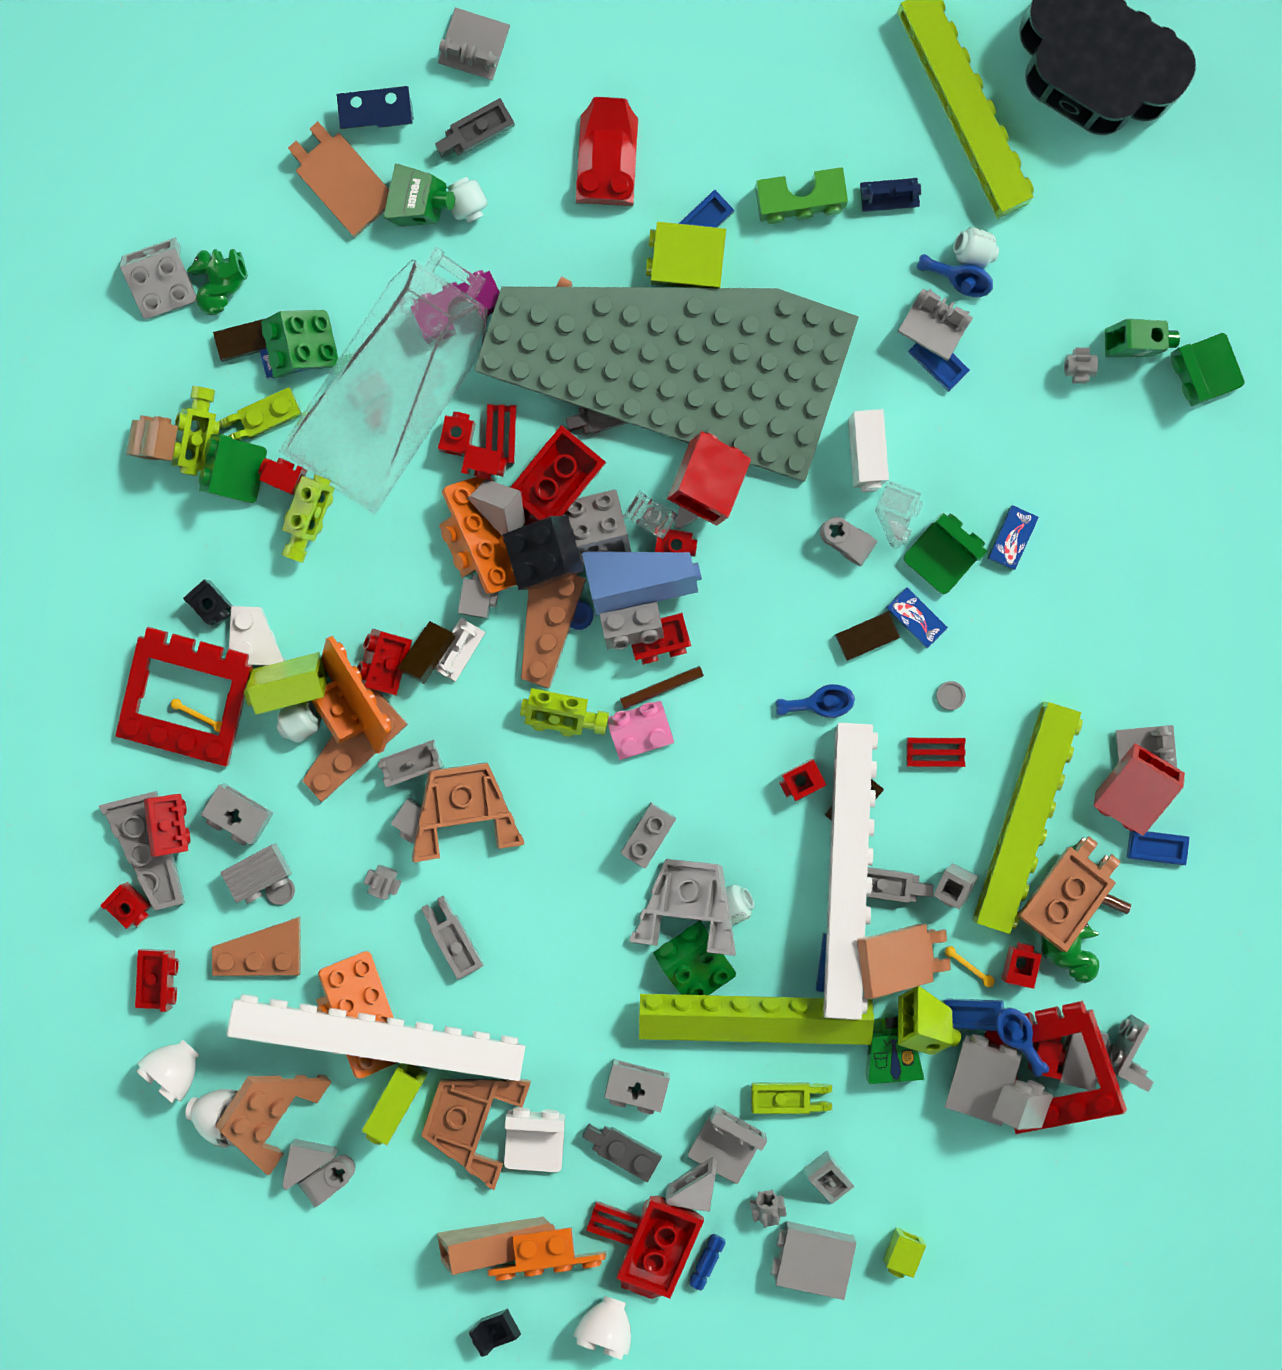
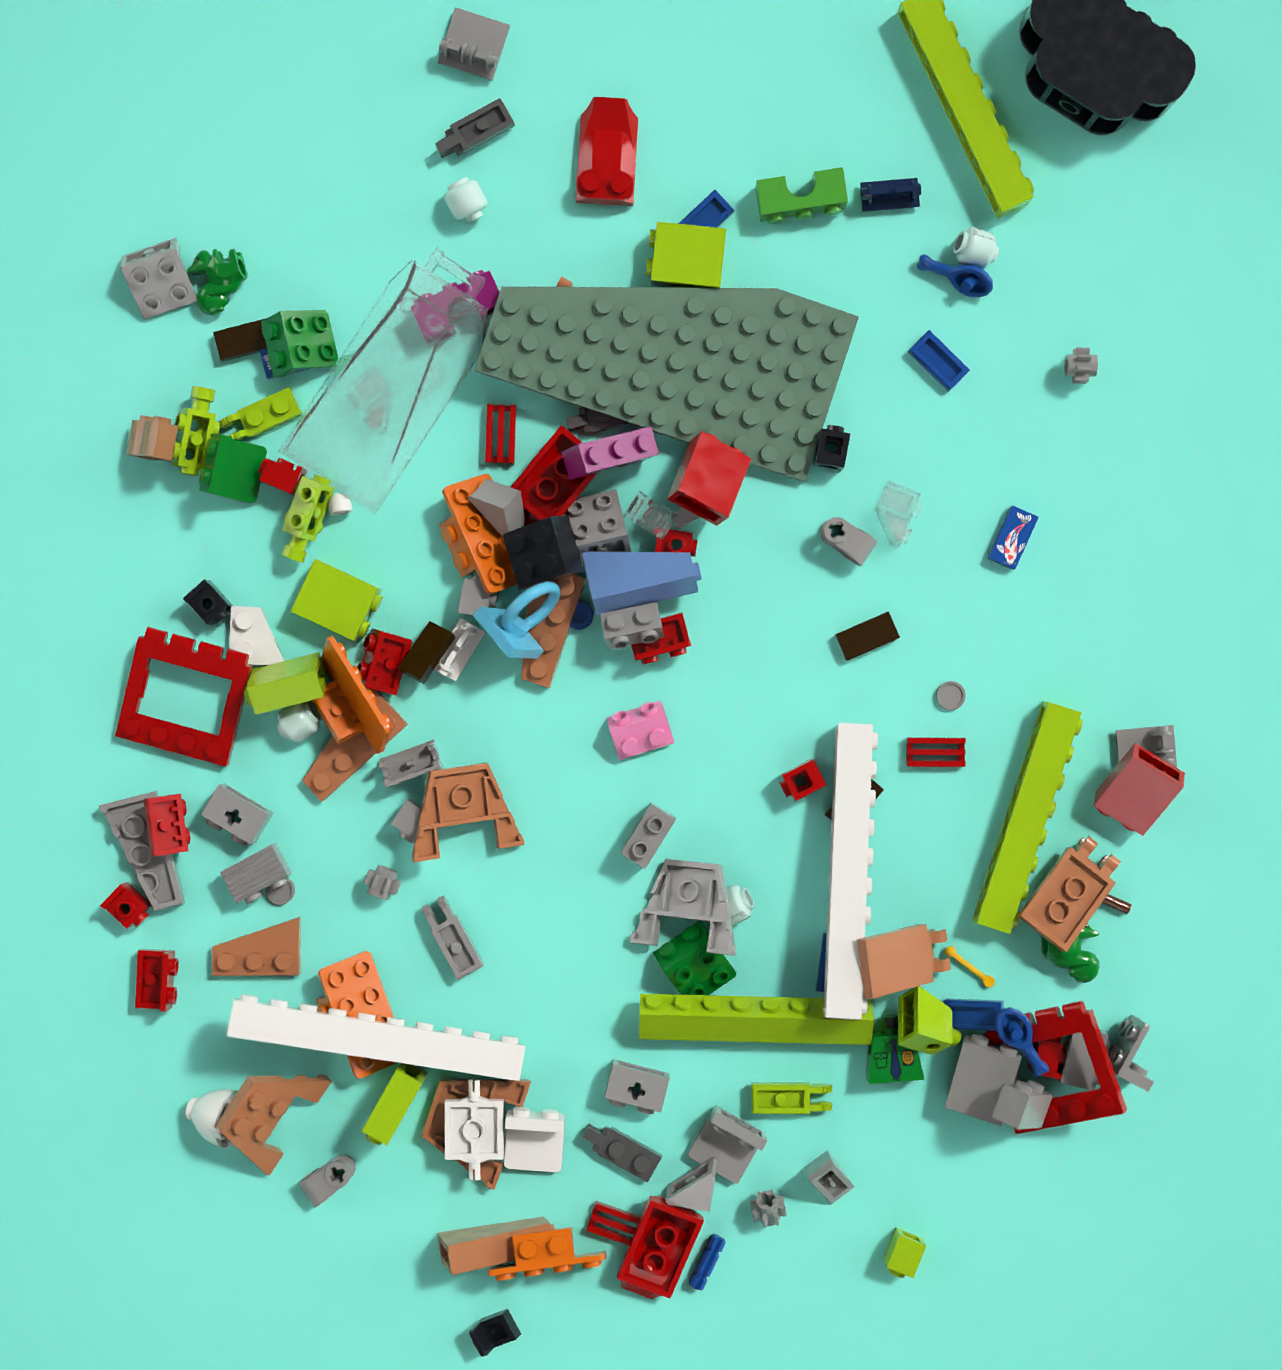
(172, 1068): white piece -> none
(177, 704): yellow hinge -> none
(304, 1159): light grey slope -> none
(337, 601): none -> lime brick
(339, 504): none -> white hinge
(341, 180): nougat tile -> none
(375, 109): dark blue piece -> none
(416, 197): green torso -> none
(456, 445): red brick -> none
(474, 1129): none -> white plate
(484, 462): red brick -> none
(510, 630): none -> medium azure tile
(560, 711): lime brick -> none
(607, 1327): white piece -> none
(610, 452): none -> arch
(662, 687): reddish brown bar -> none
(813, 1260): light grey brick -> none
(827, 701): blue piece -> none
(835, 460): none -> black brick
(868, 449): white brick -> none
(897, 885): light grey hinge -> none
(916, 617): tile -> none
(935, 324): light grey hinge -> none
(944, 553): green bracket -> none
(955, 886): light grey brick -> none
(1027, 974): red brick -> none
(1139, 338): green torso -> none
(1158, 847): blue tile -> none
(1207, 369): green bracket -> none

